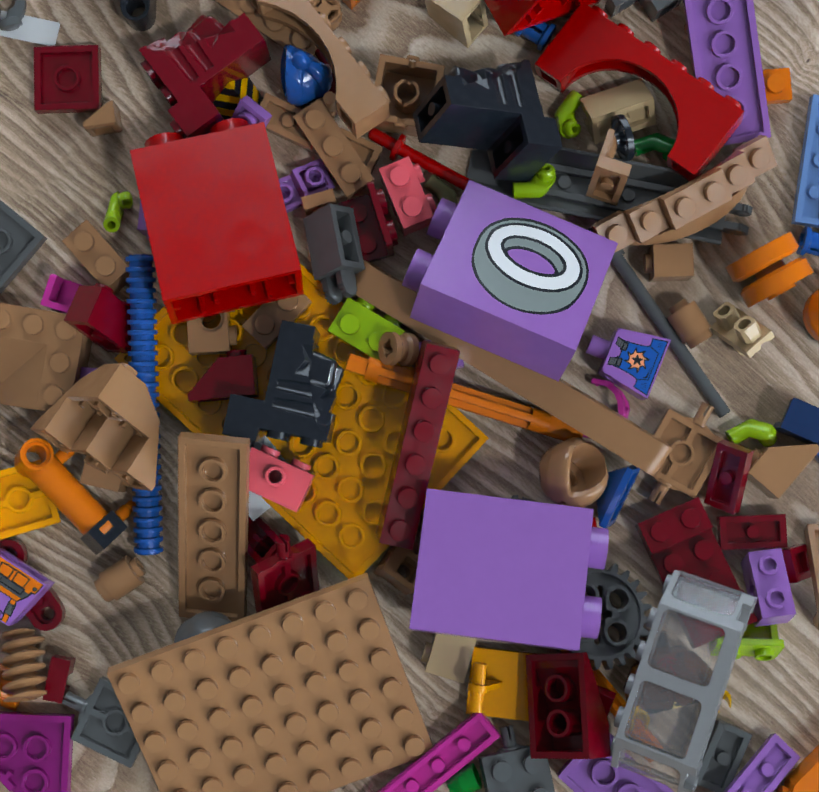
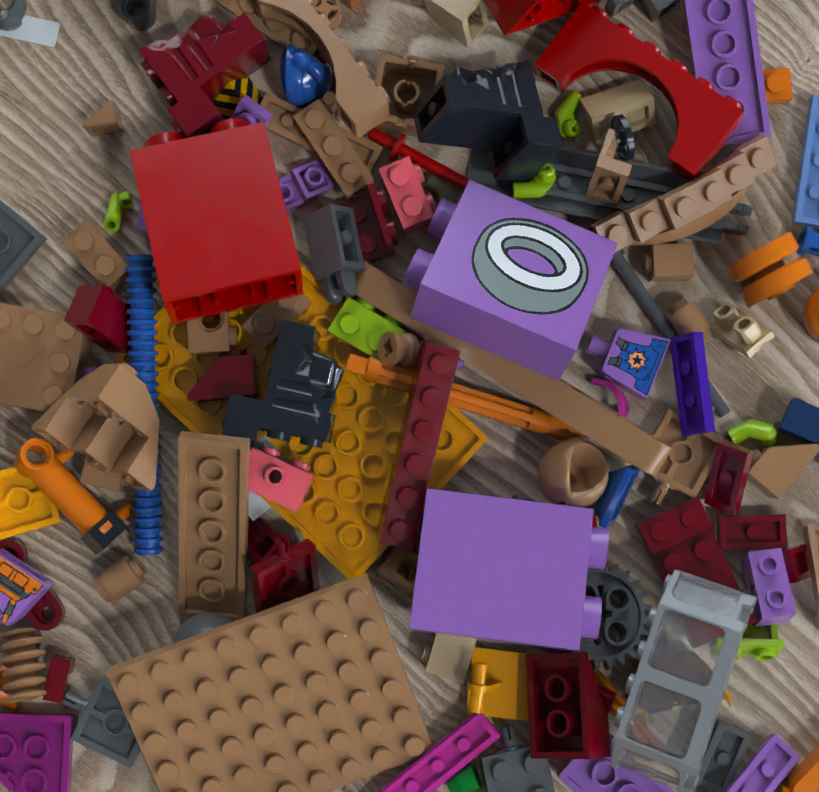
(59, 294): dark pink panel -> none
(67, 79): dark red plate -> none
(318, 200): medium nougat plate -> none
(541, 37): blue bush -> none
(654, 142): green arm -> none
(692, 384): none -> dark purple plate

